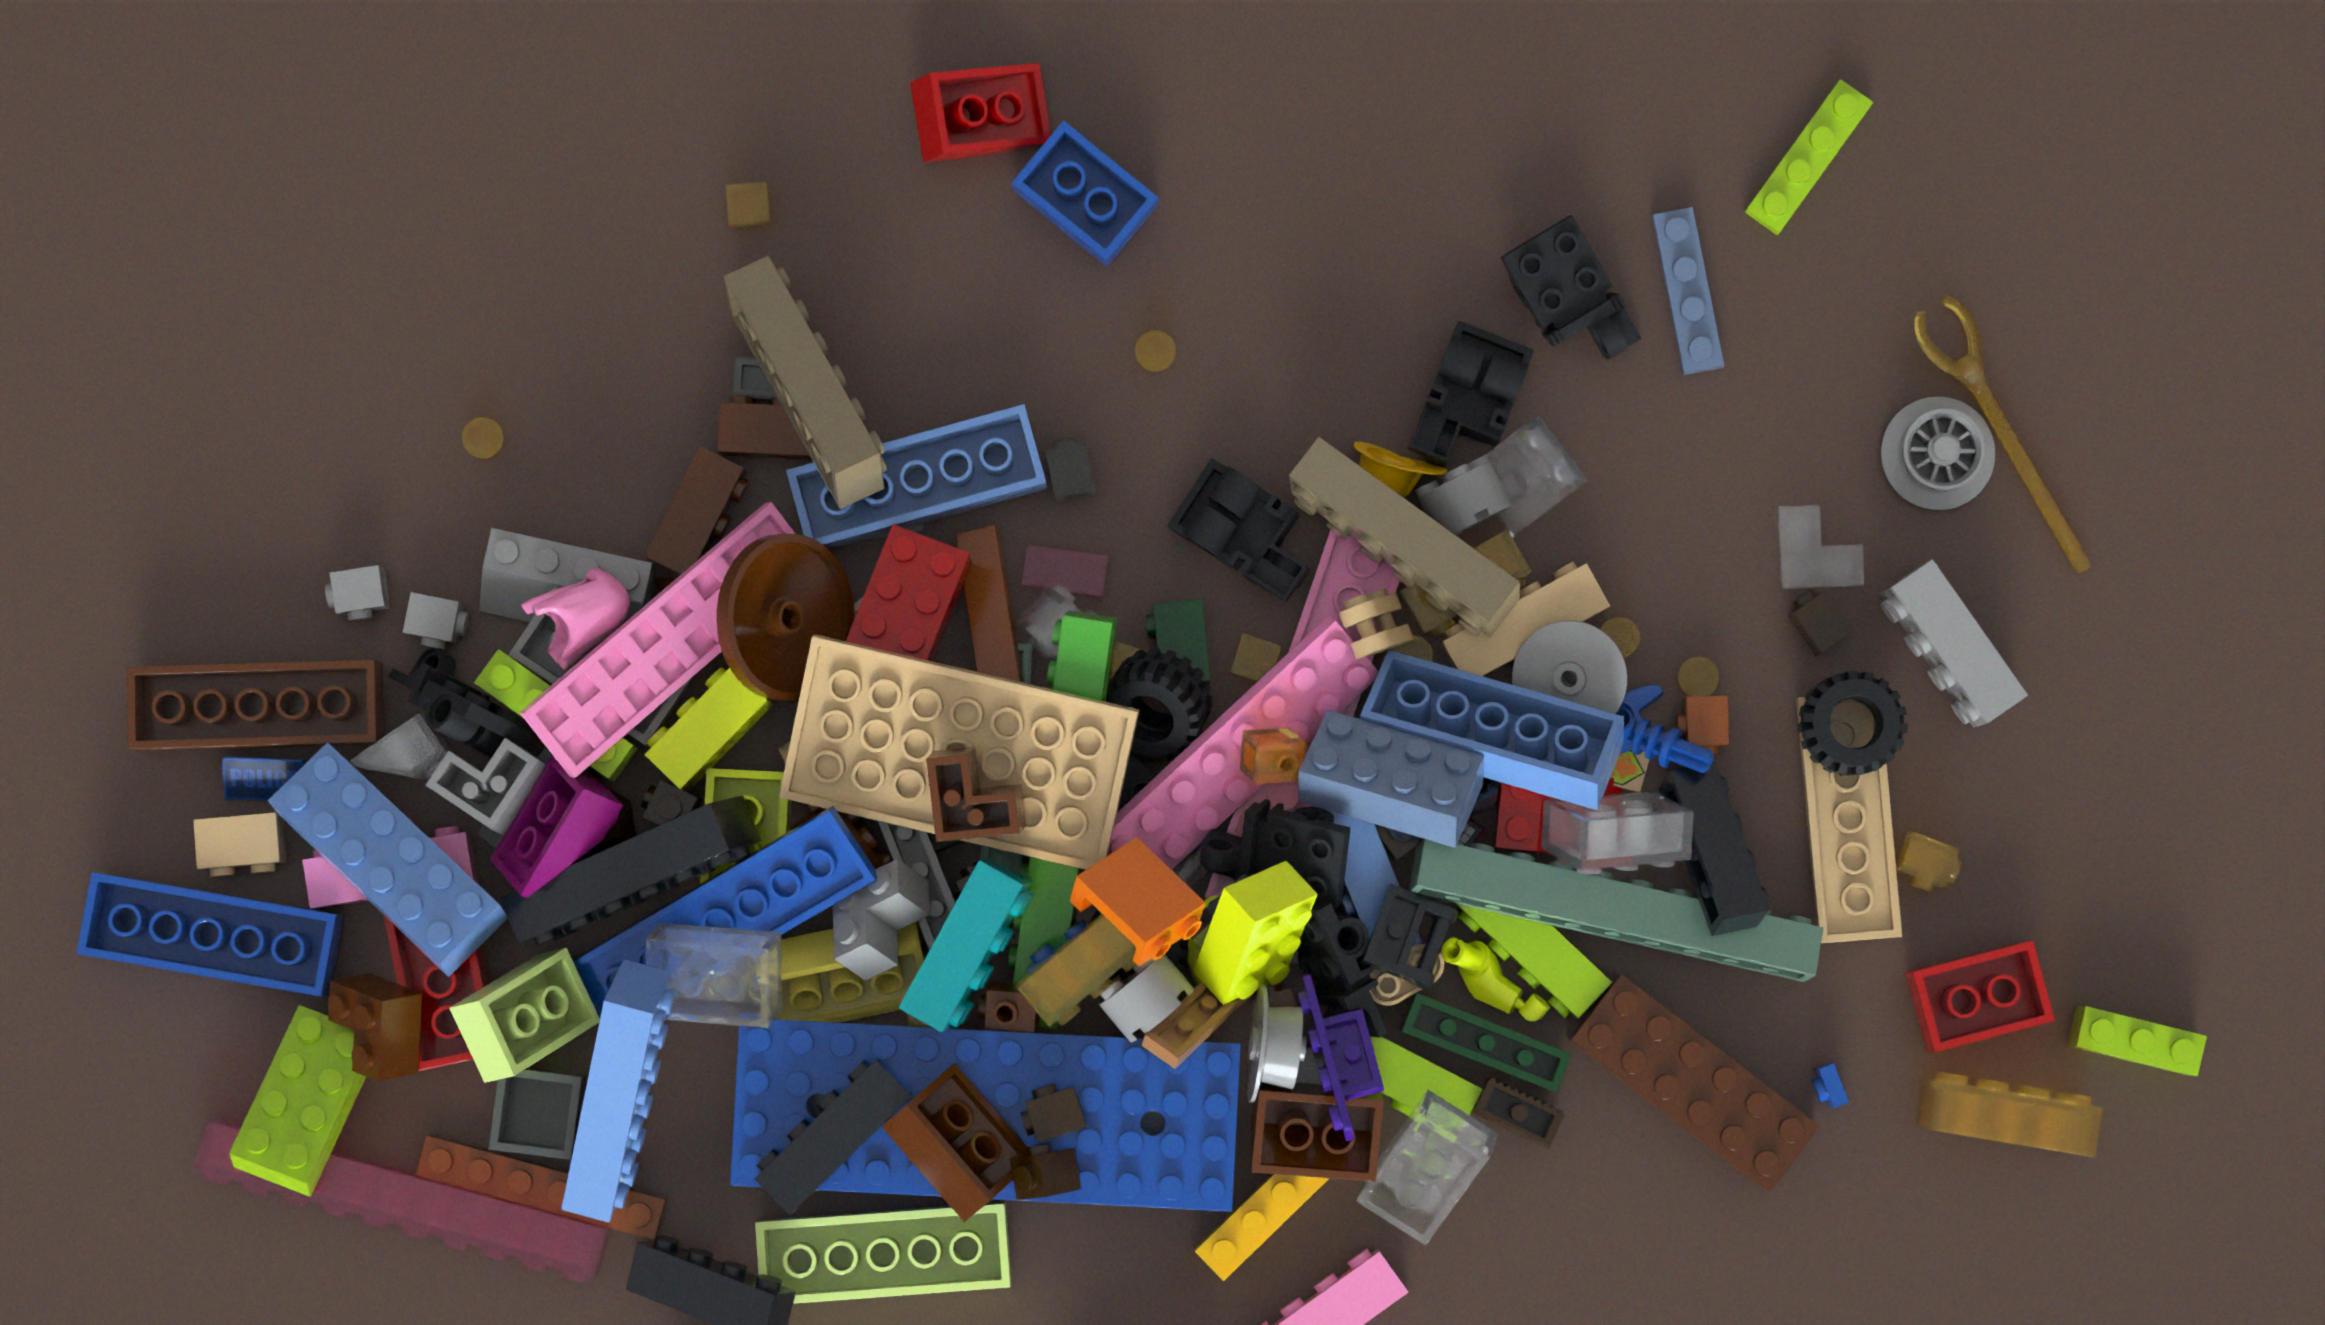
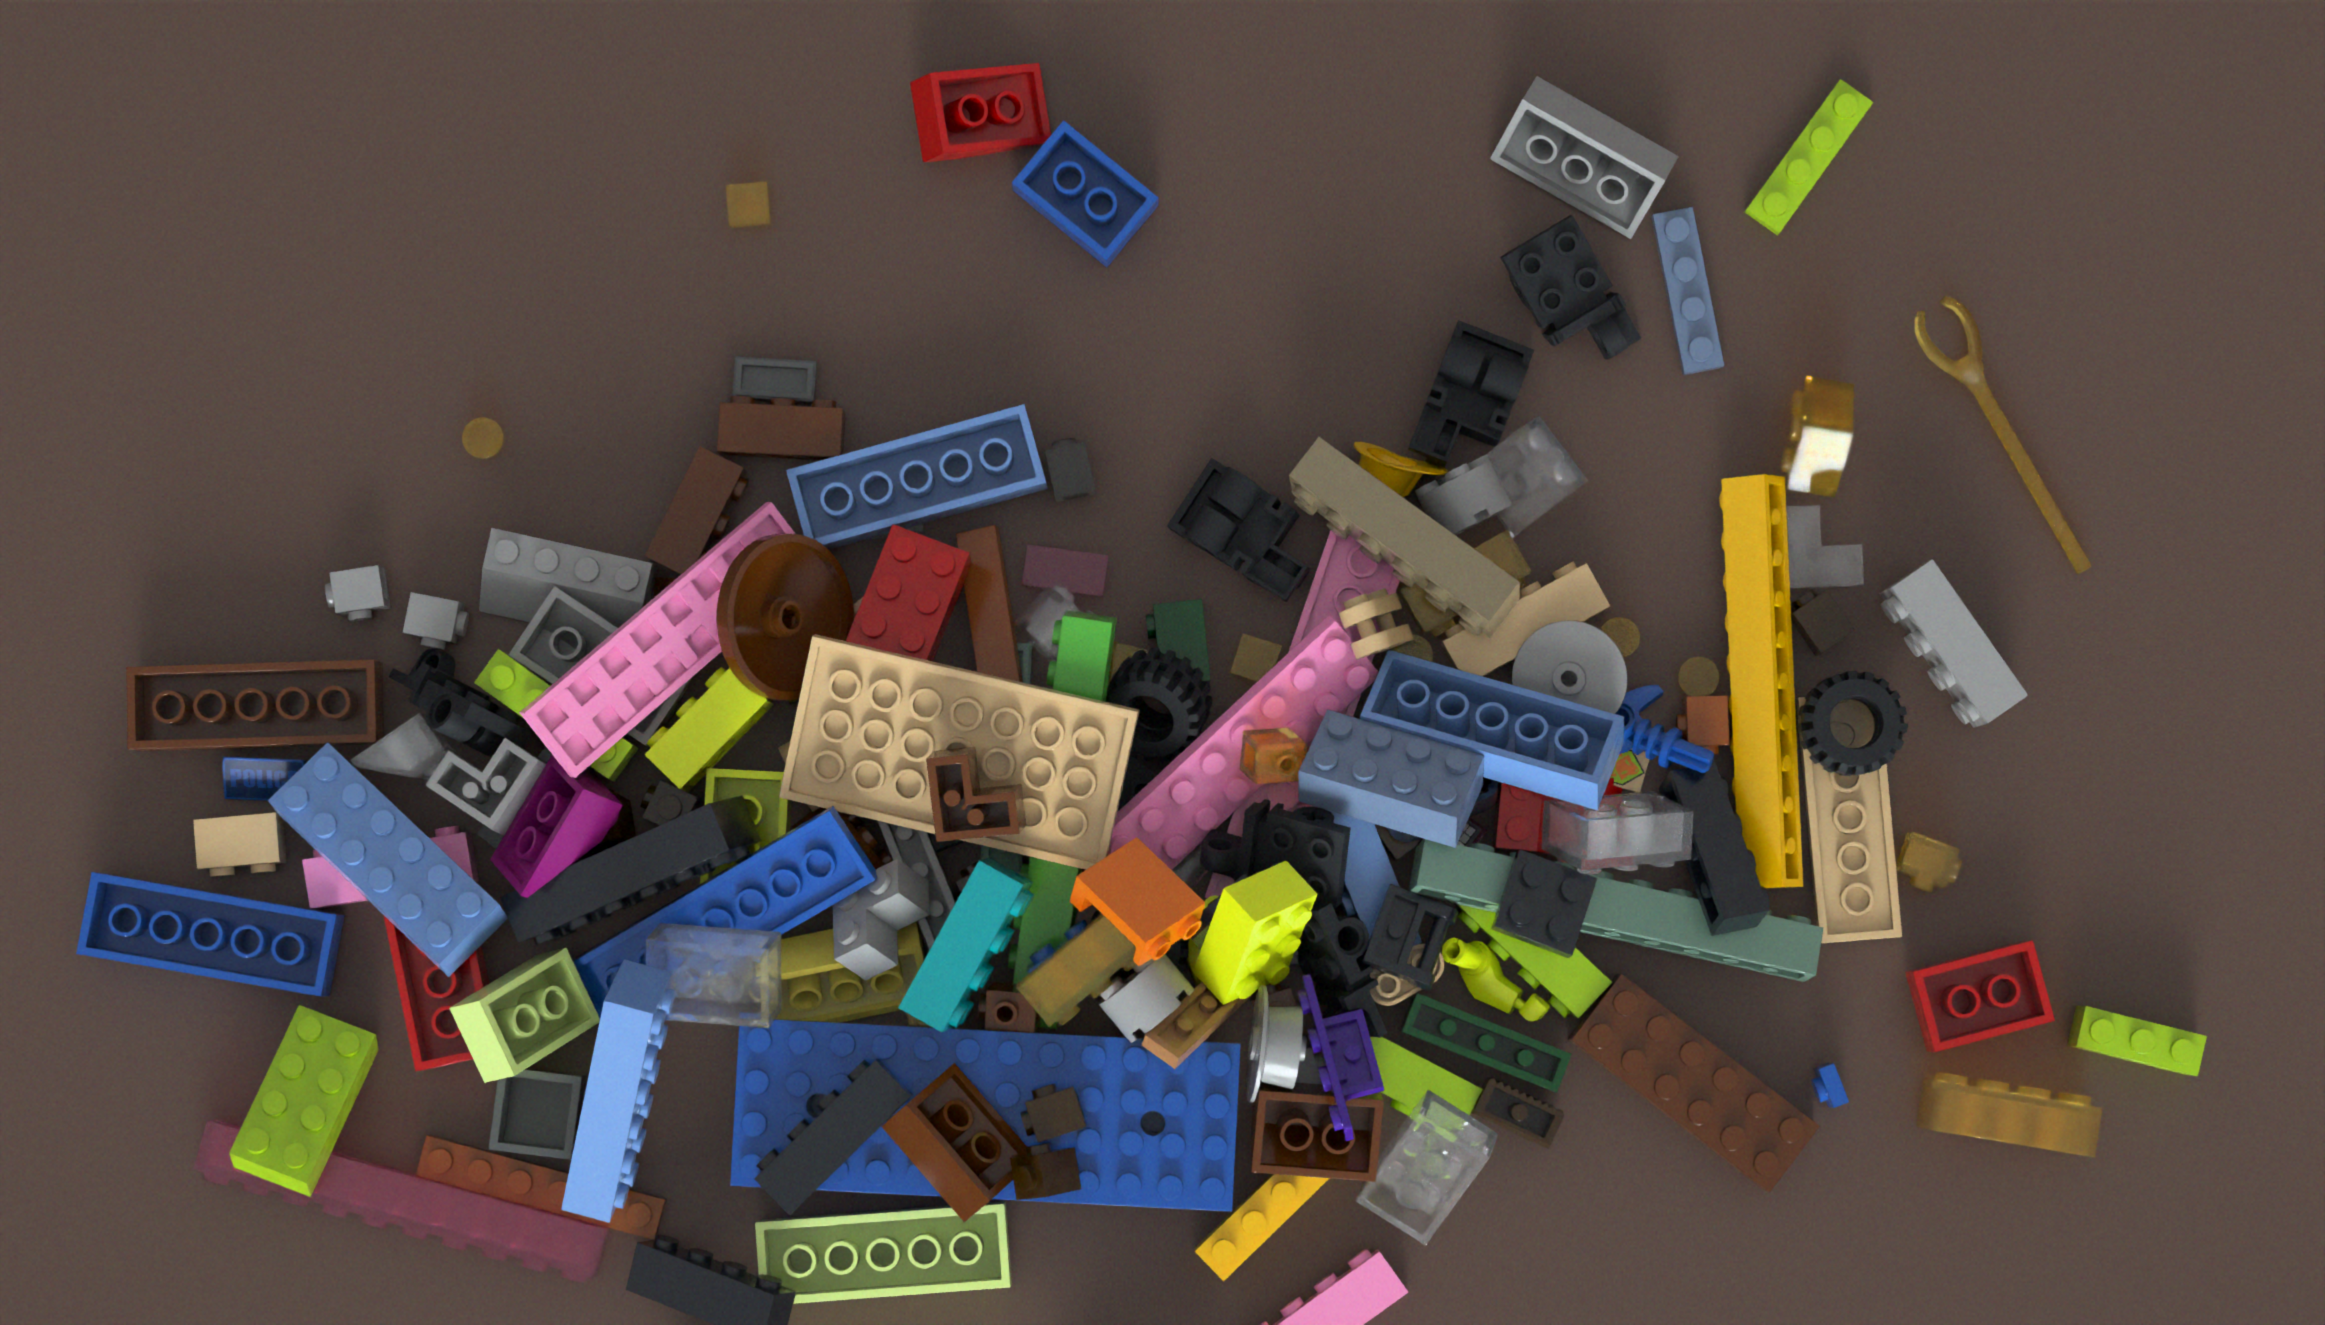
(383, 1023): reddish brown brick -> none
(582, 614): bright pink hair -> none
(805, 381): dark tan brick -> none
(1155, 351): clear yellow plate -> none
(1544, 903): none -> black plate
(1583, 157): none -> light grey slope
(1762, 675): none -> yellow brick
(1820, 436): none -> clear yellow brick
(1938, 453): light grey piece -> none

